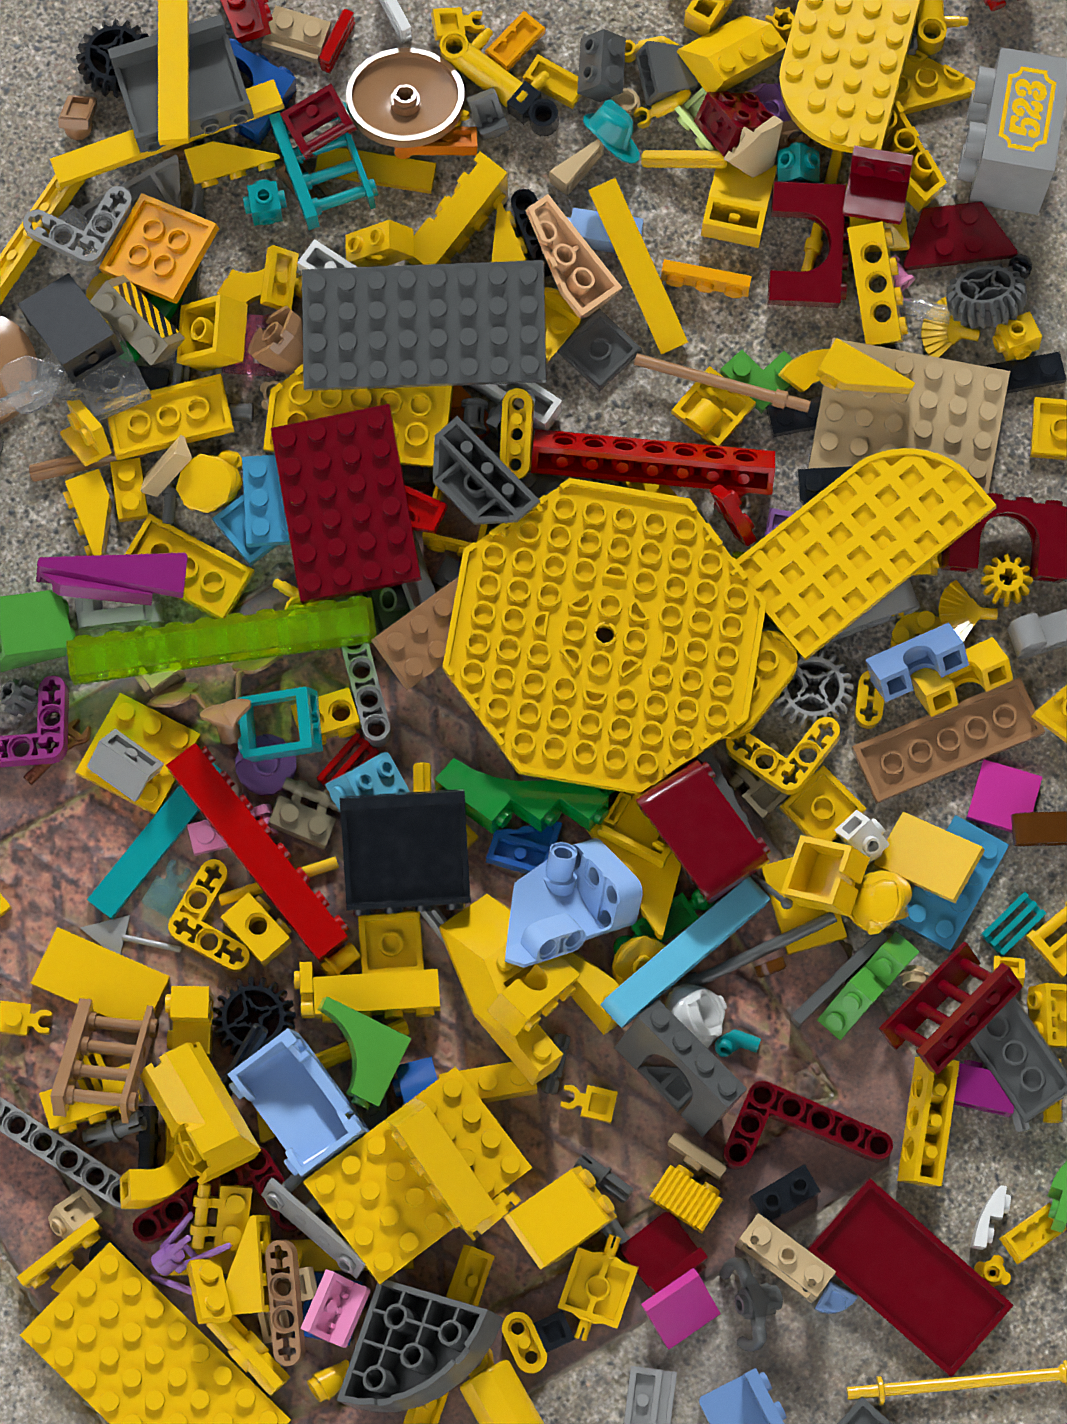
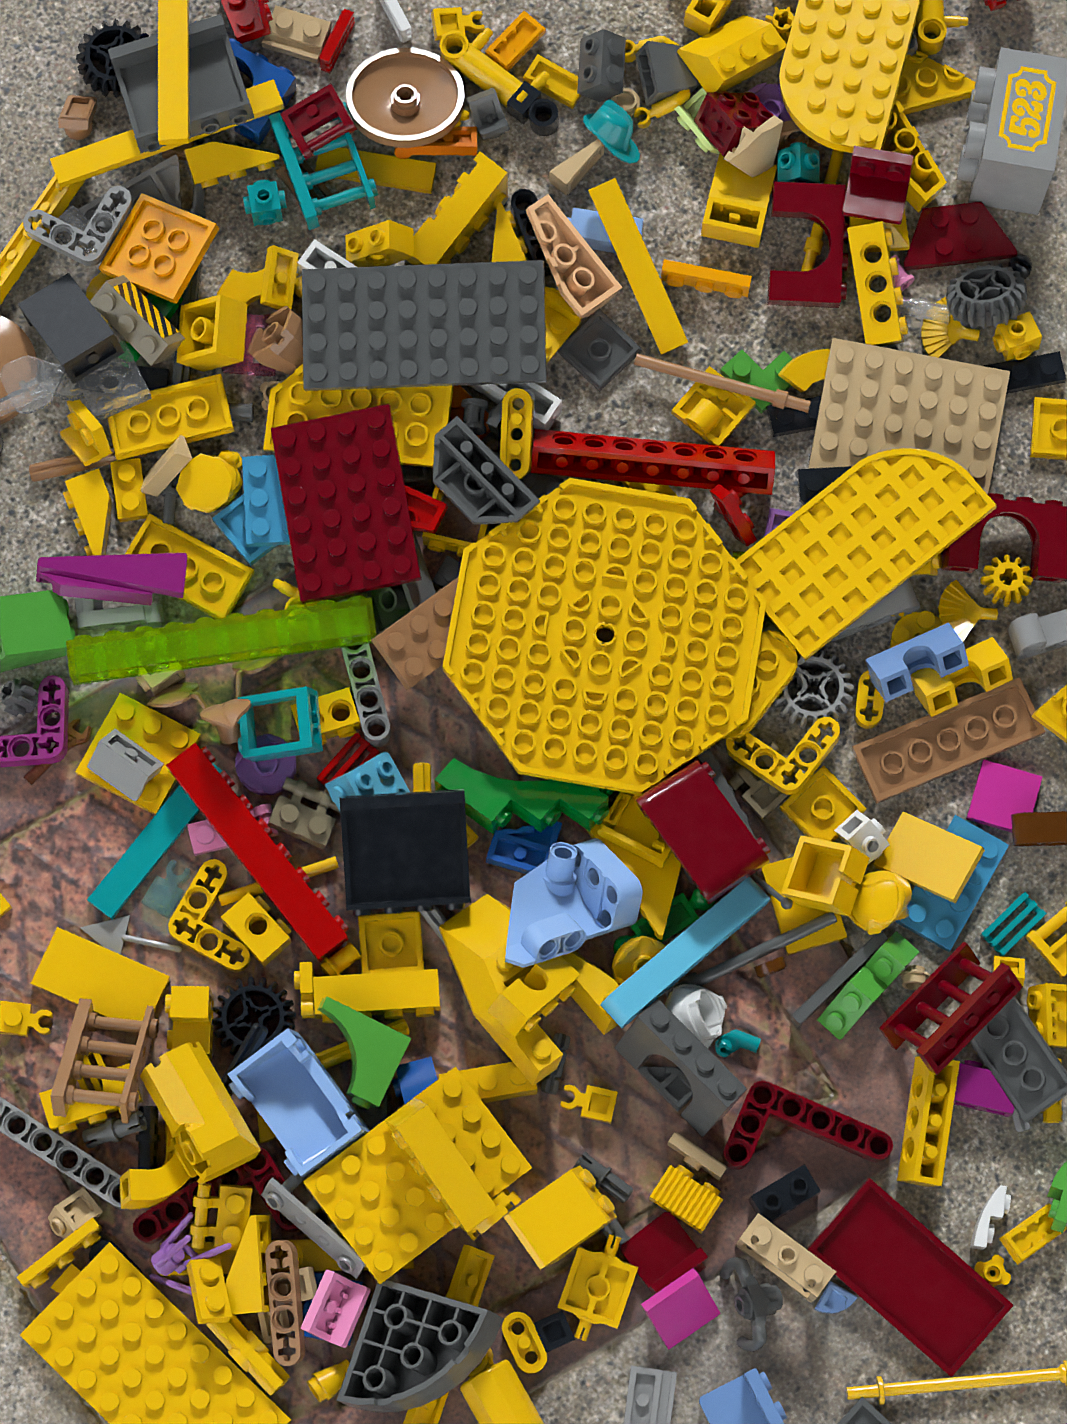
(682, 159): yellow axle -> none
(856, 371): yellow slope -> none

